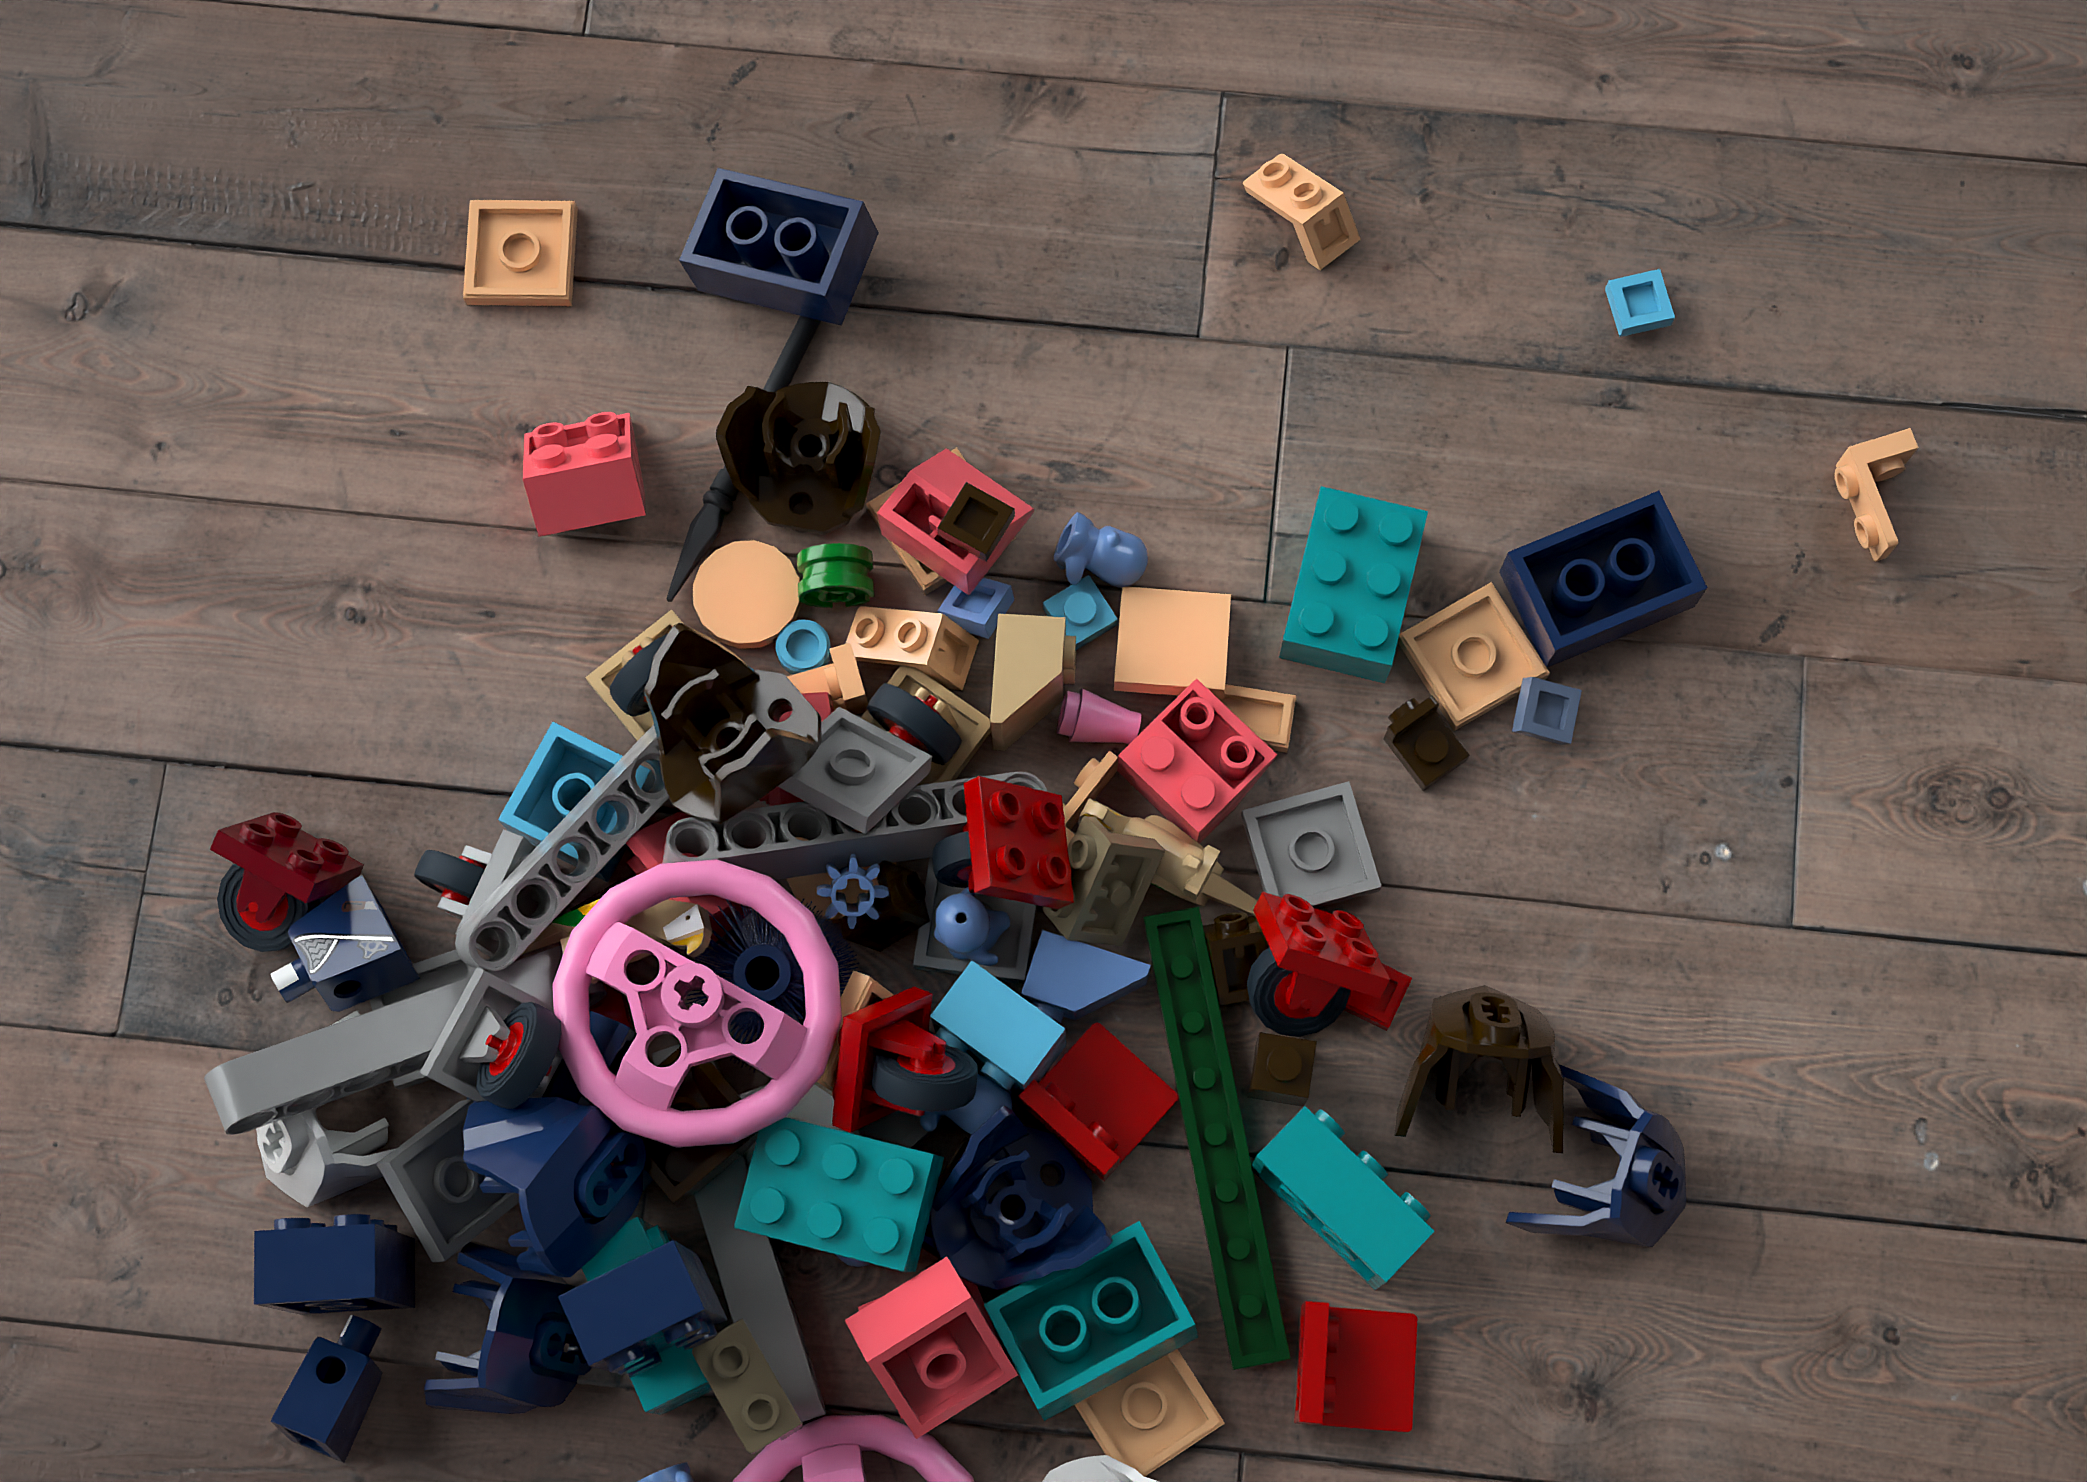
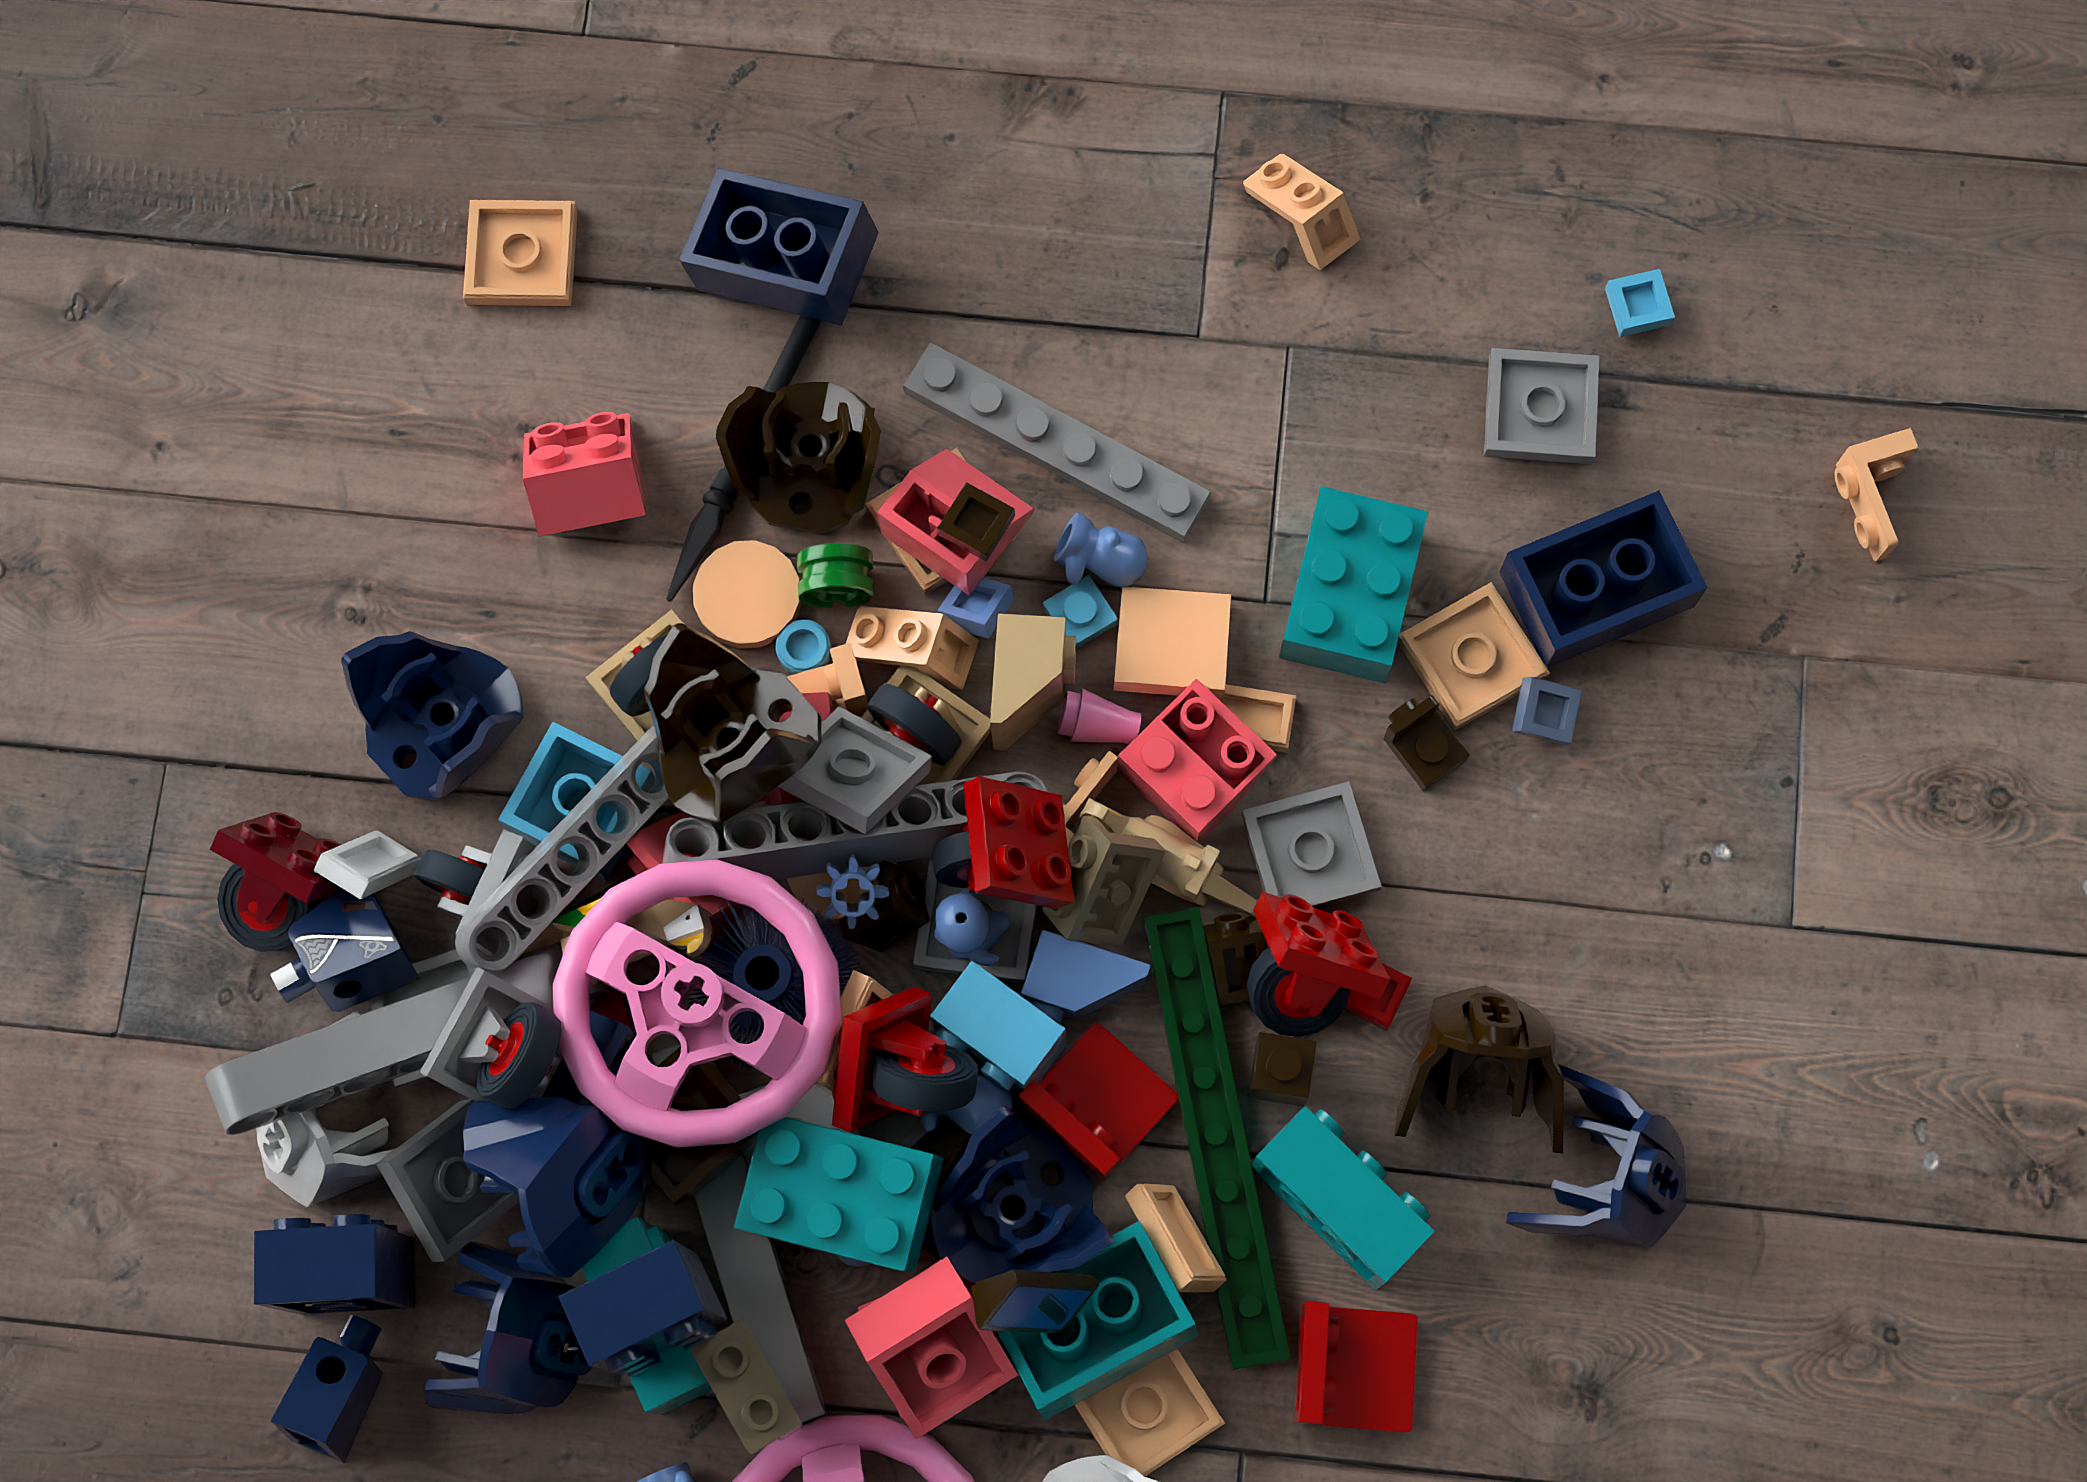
(367, 864): none -> white tile
(406, 693): none -> dark blue piece
(1031, 1300): none -> slope
(1057, 442): none -> light grey plate
(1176, 1238): none -> light nougat tile
(1541, 406): none -> light grey plate

